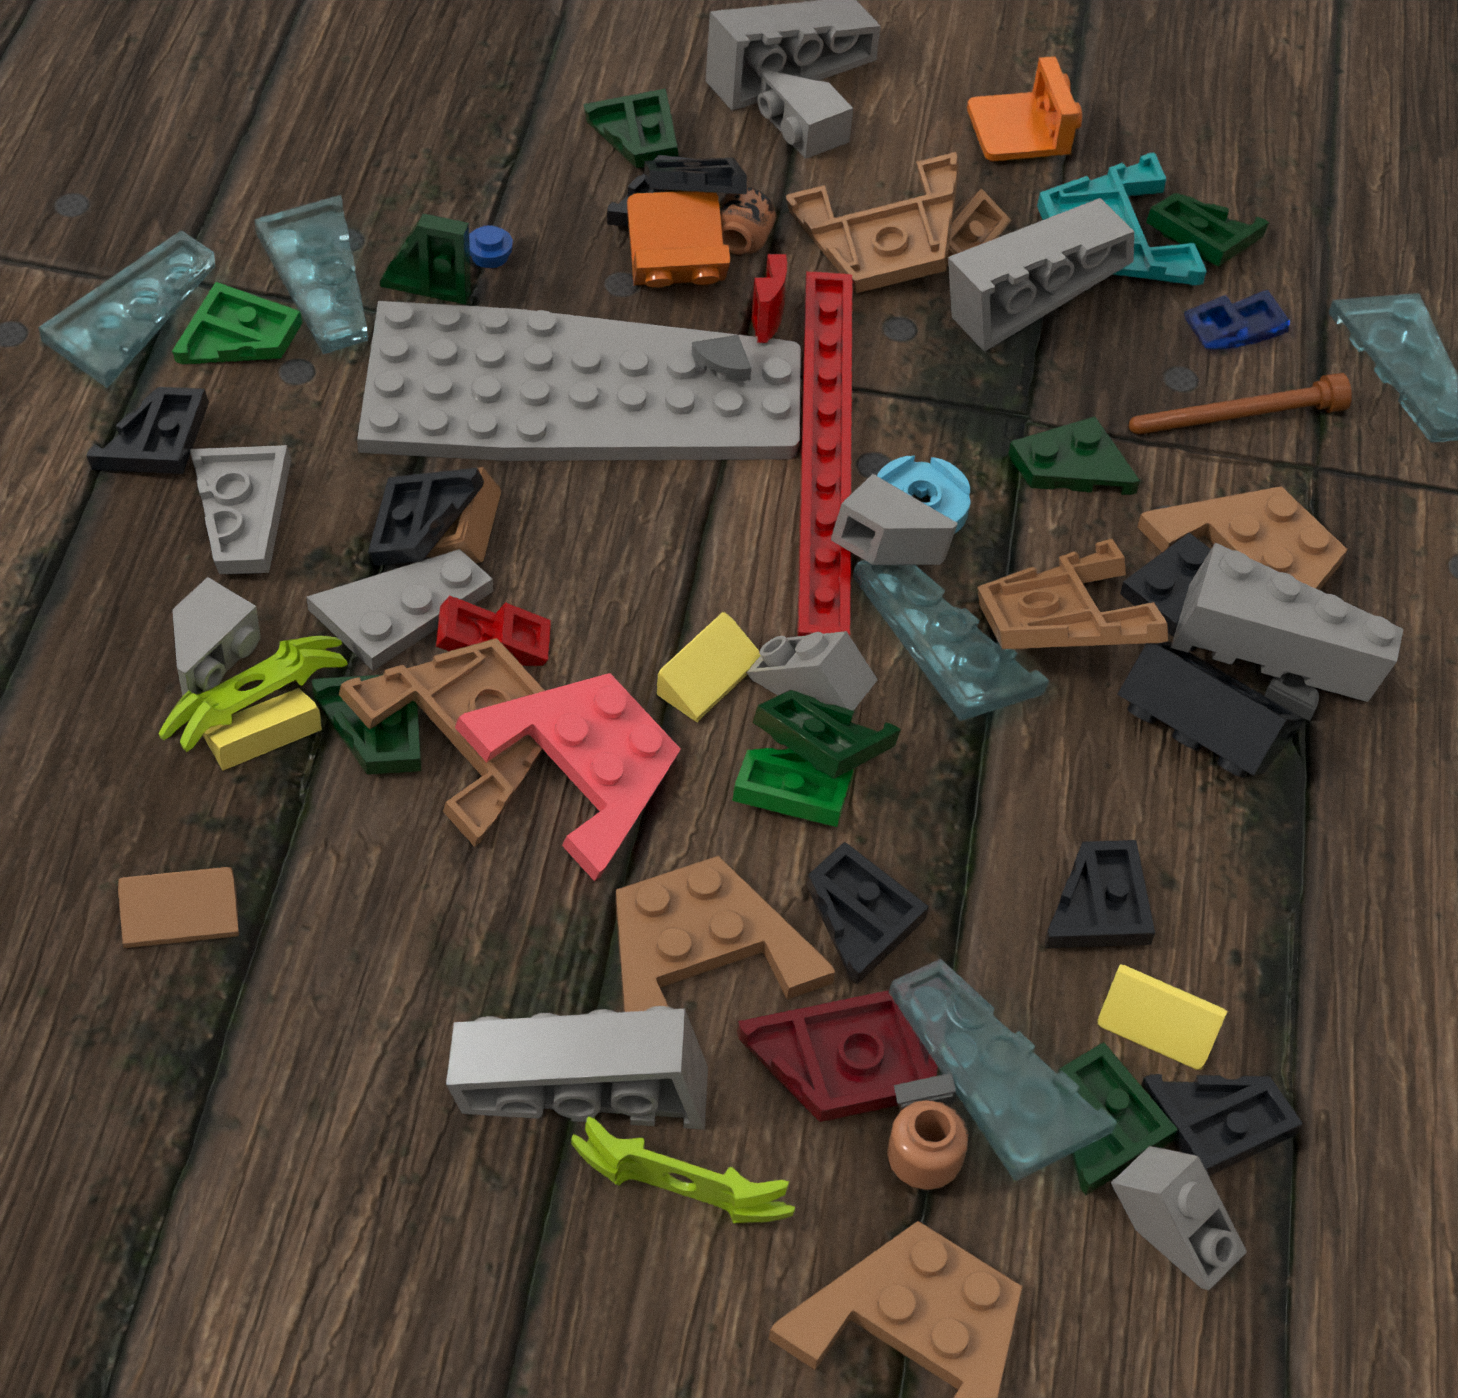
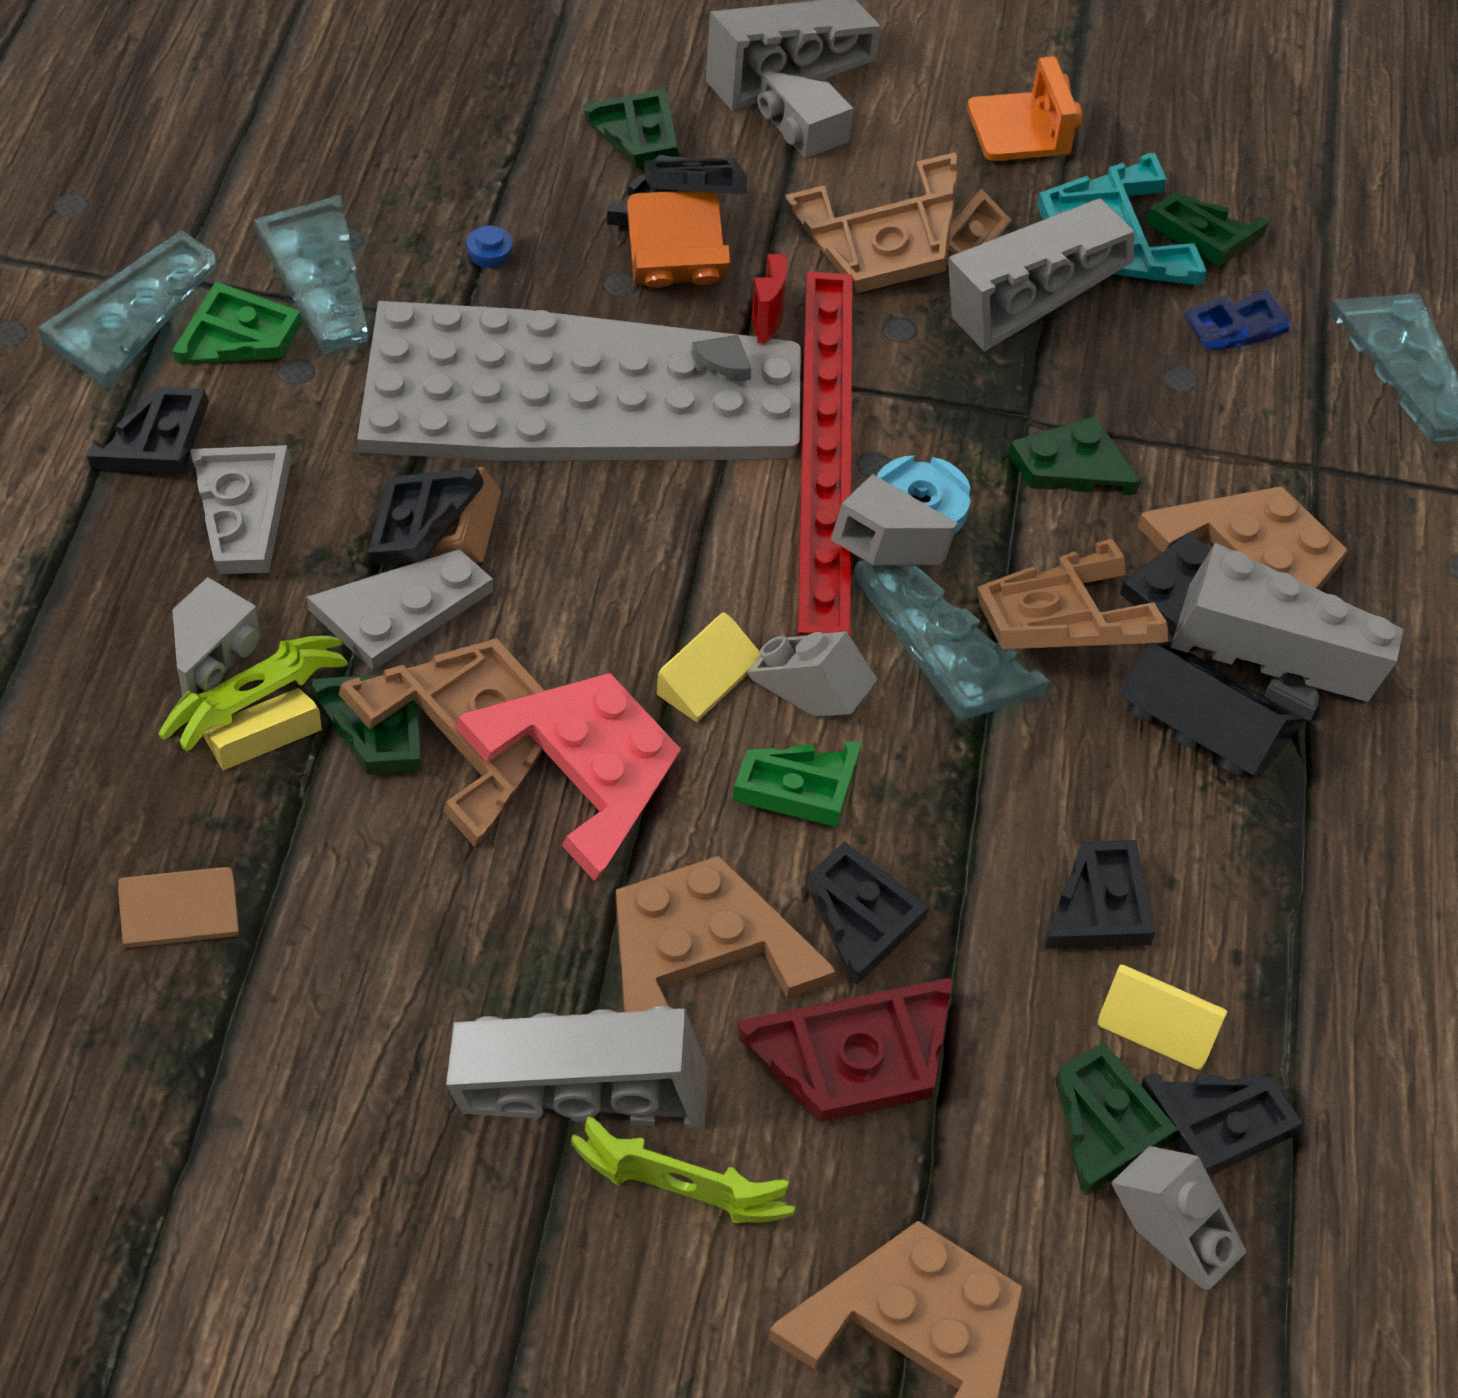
(433, 261): dark green wing -> none
(519, 630): red slope -> none
(746, 221): nougat head -> none
(822, 732): dark green wing -> none
(927, 1144): nougat head -> none
(936, 1088): dark grey tile -> none
(1008, 1090): clear light blue wing -> none
(1330, 393): dark orange piece -> none

